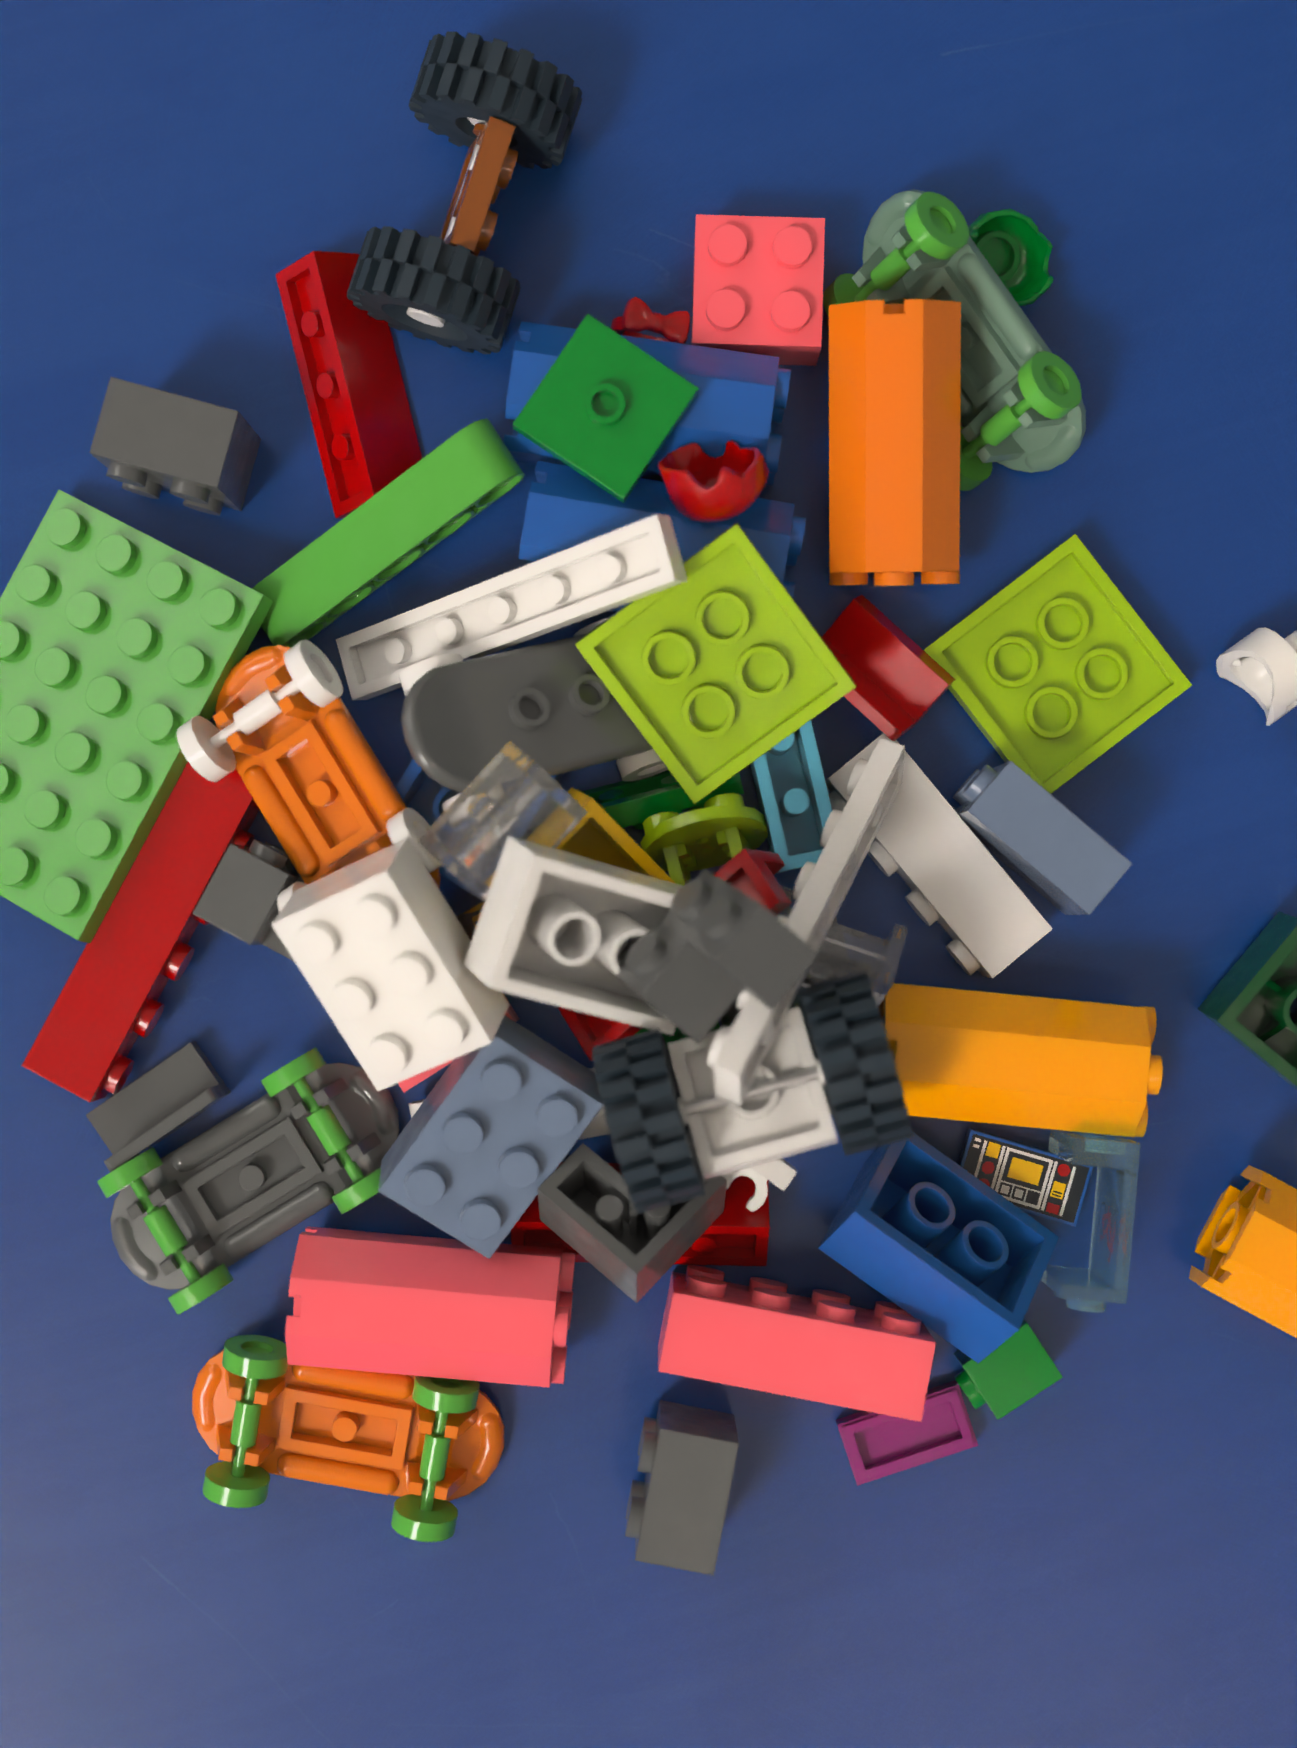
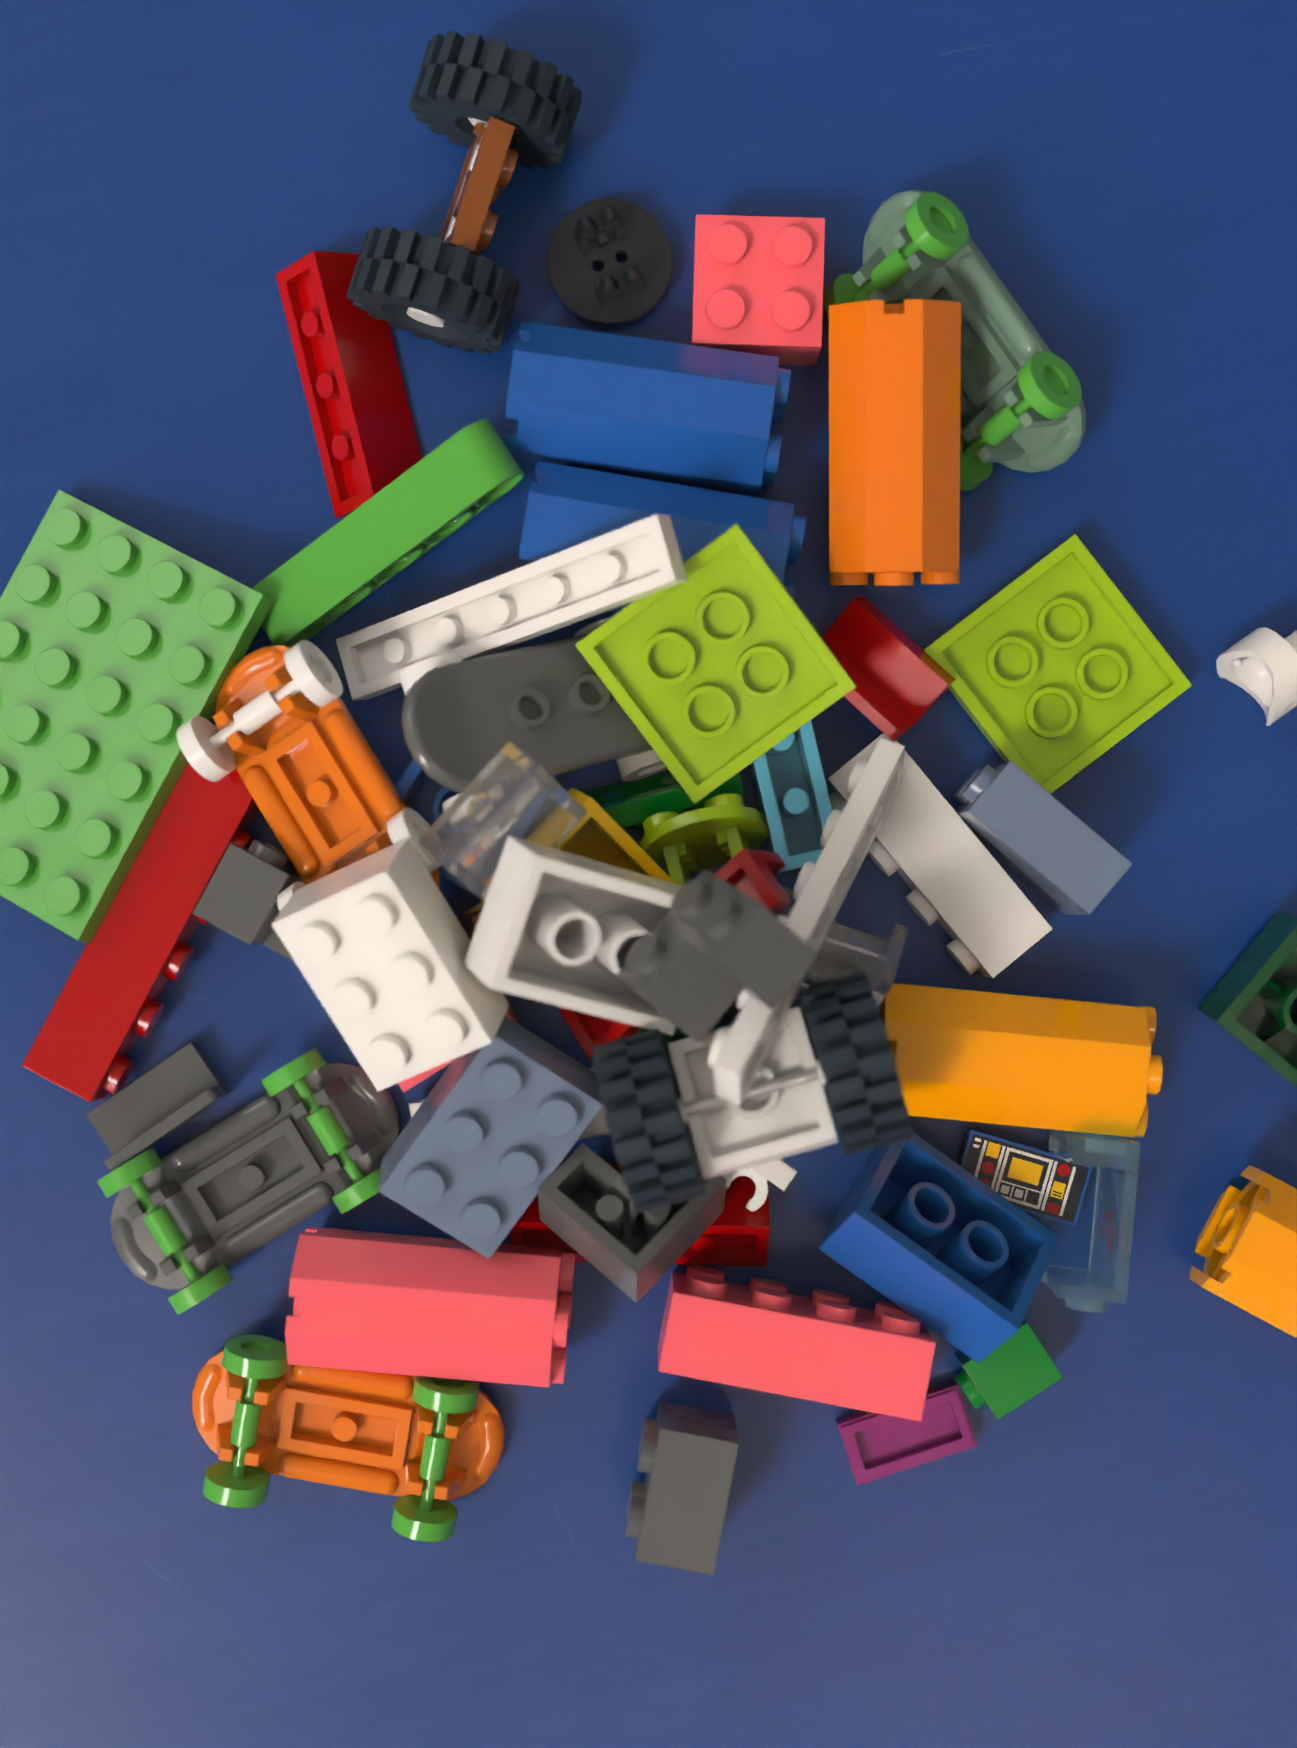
(175, 446): dark grey brick -> none
(605, 408): green plate -> none
(621, 290): none -> black plate
(639, 317): red piece -> none
(710, 486): red hair -> none
(1015, 252): green hair -> none

